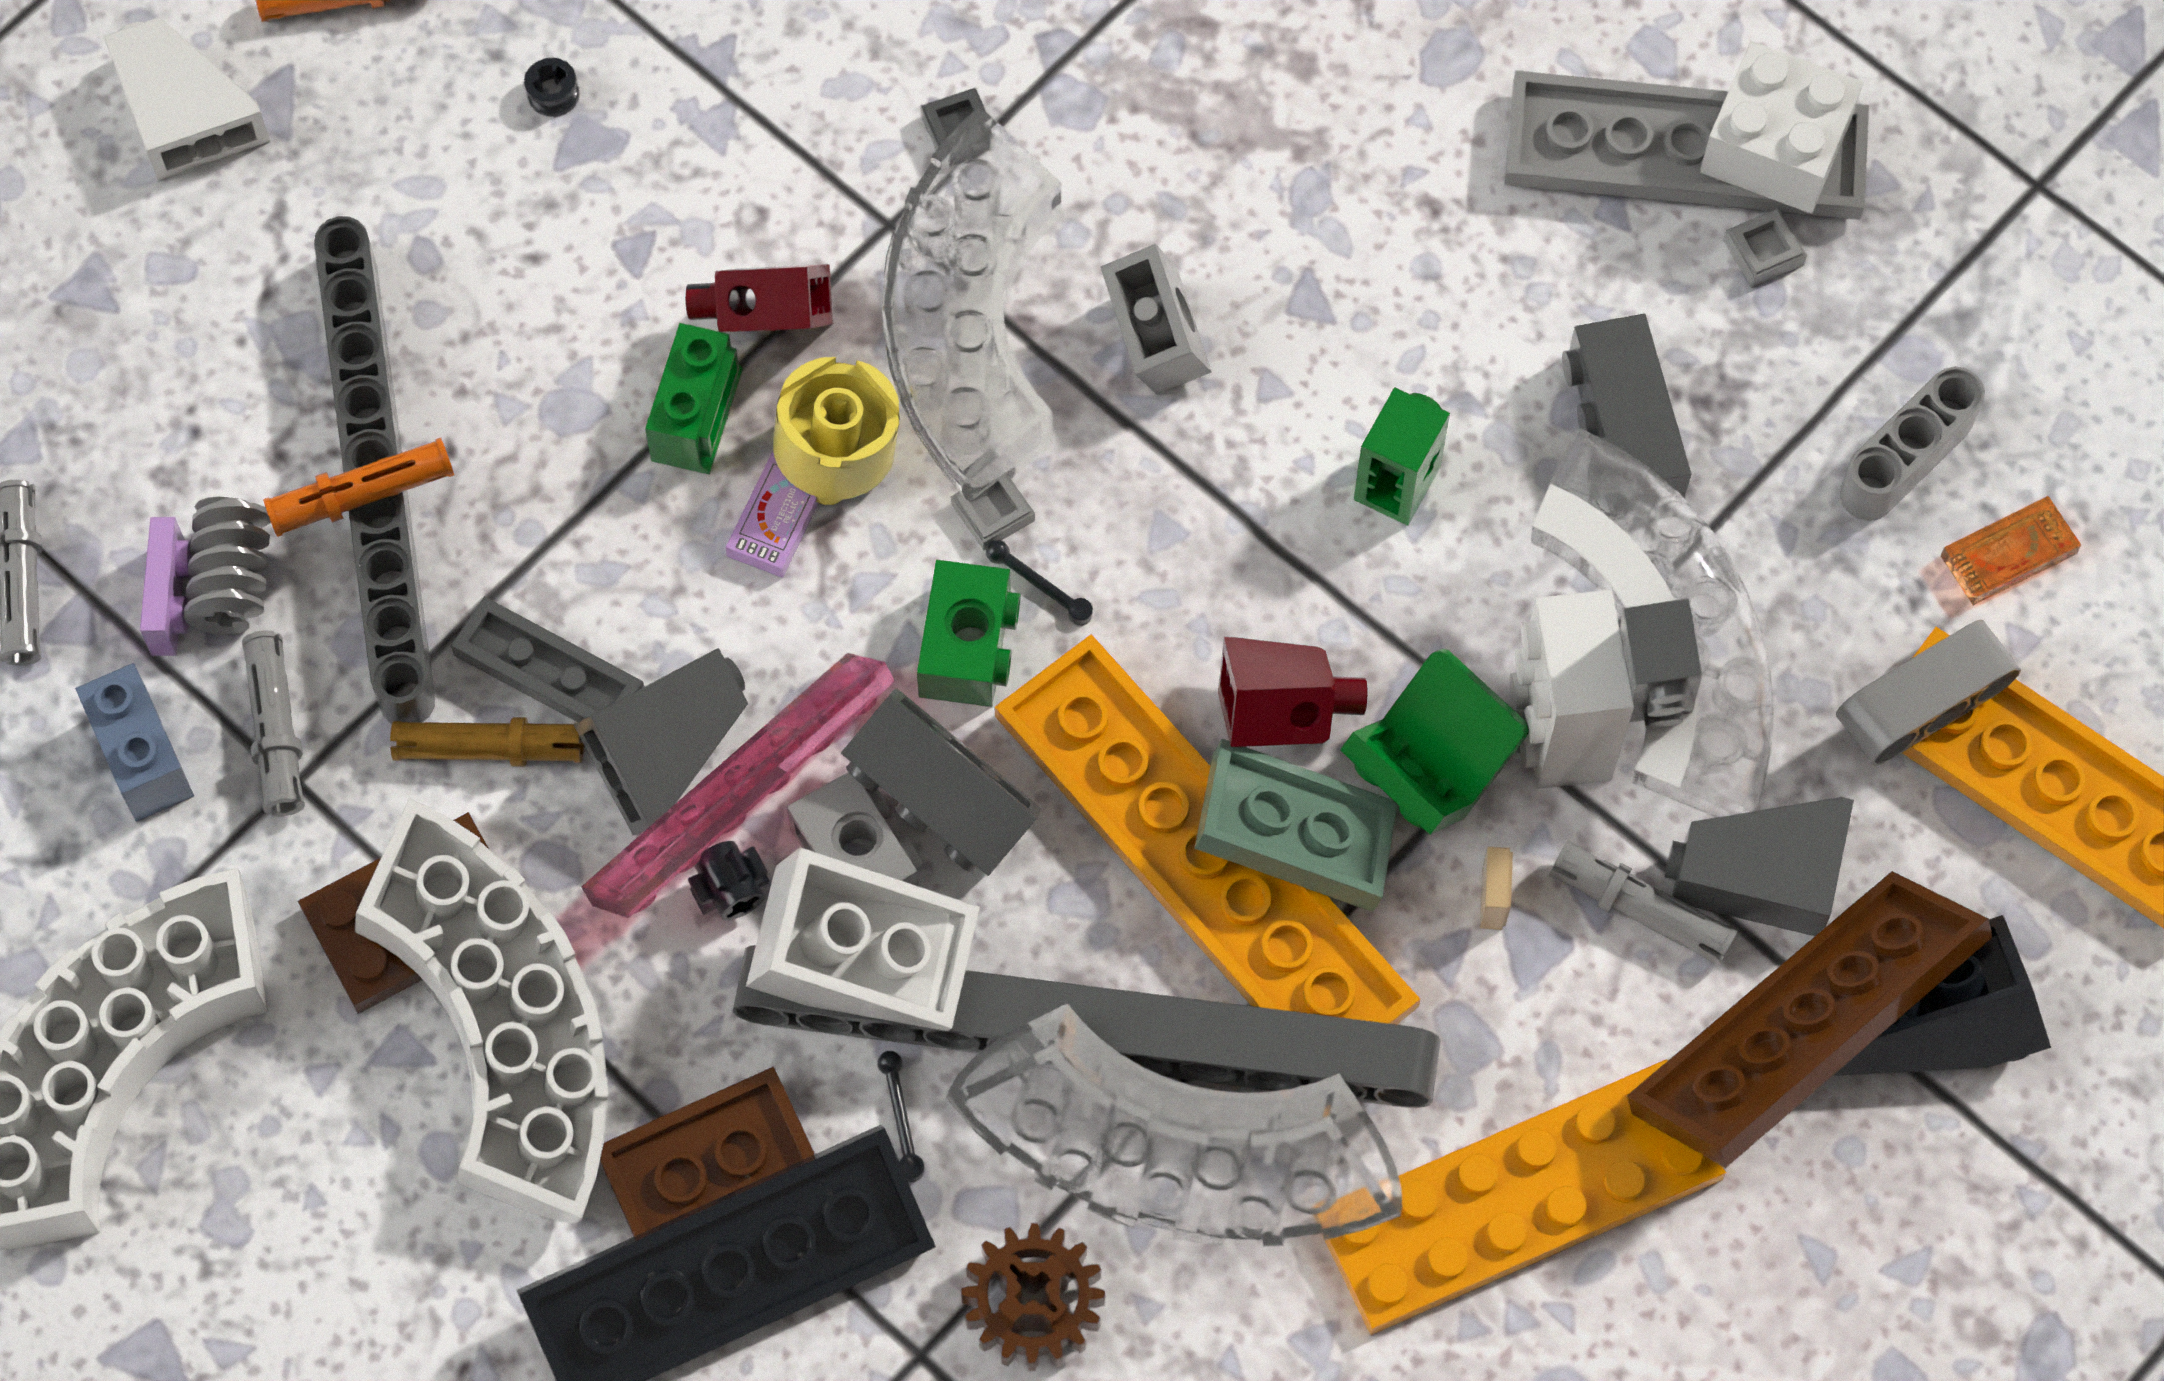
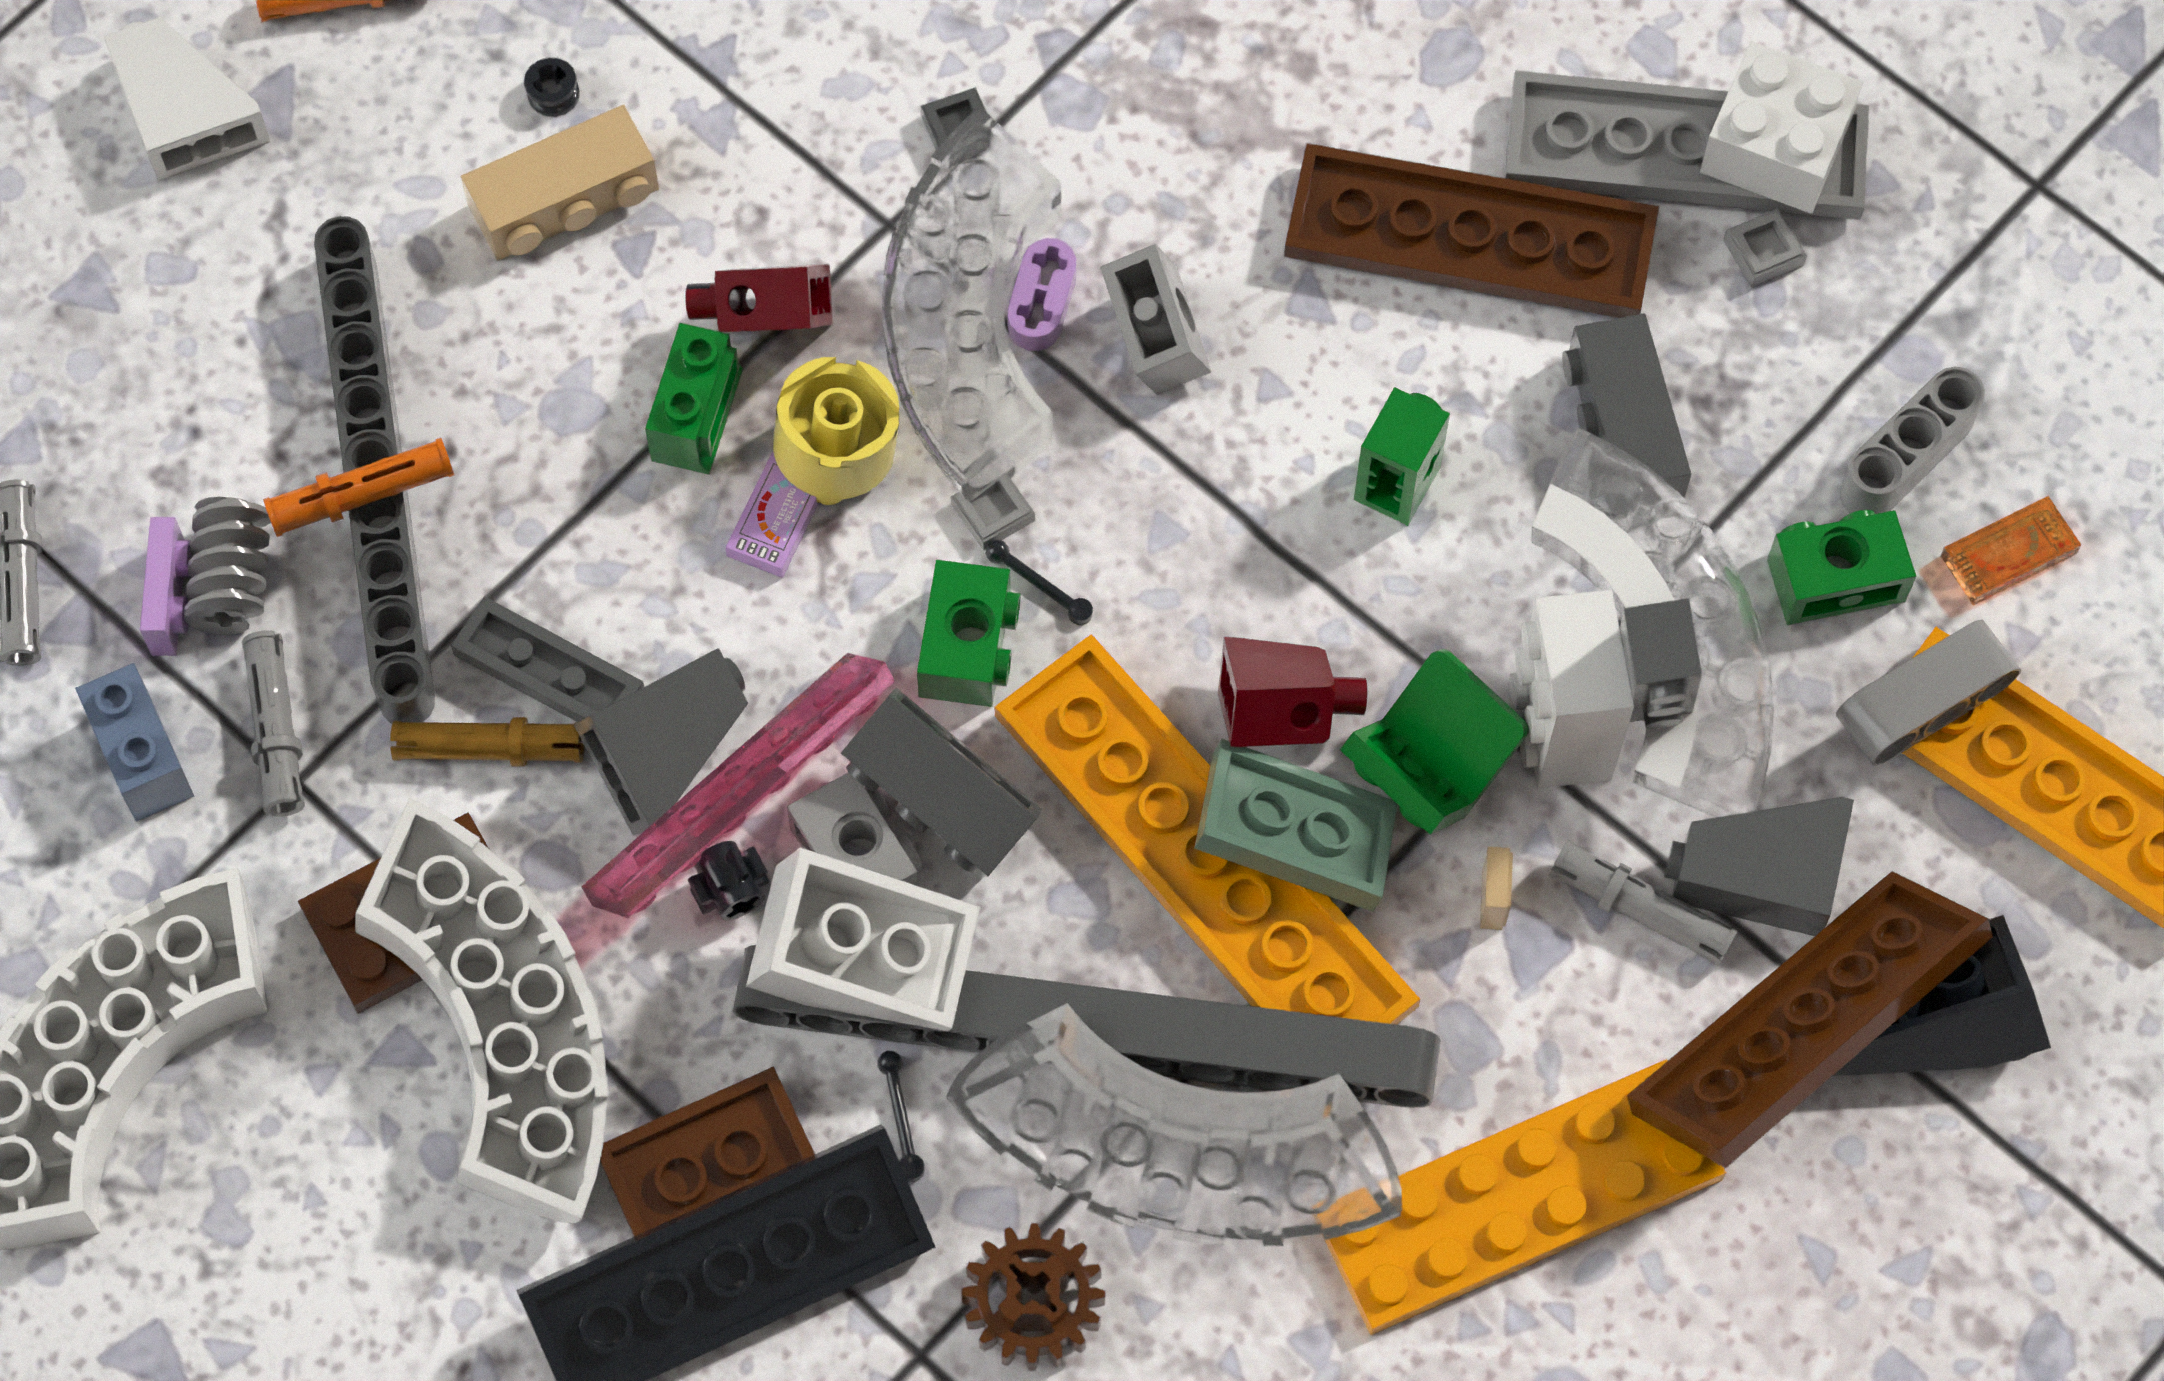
(560, 183): none -> tan brick
(1029, 291): none -> lavender beam
(1471, 231): none -> reddish brown plate
(1816, 589): none -> green brick

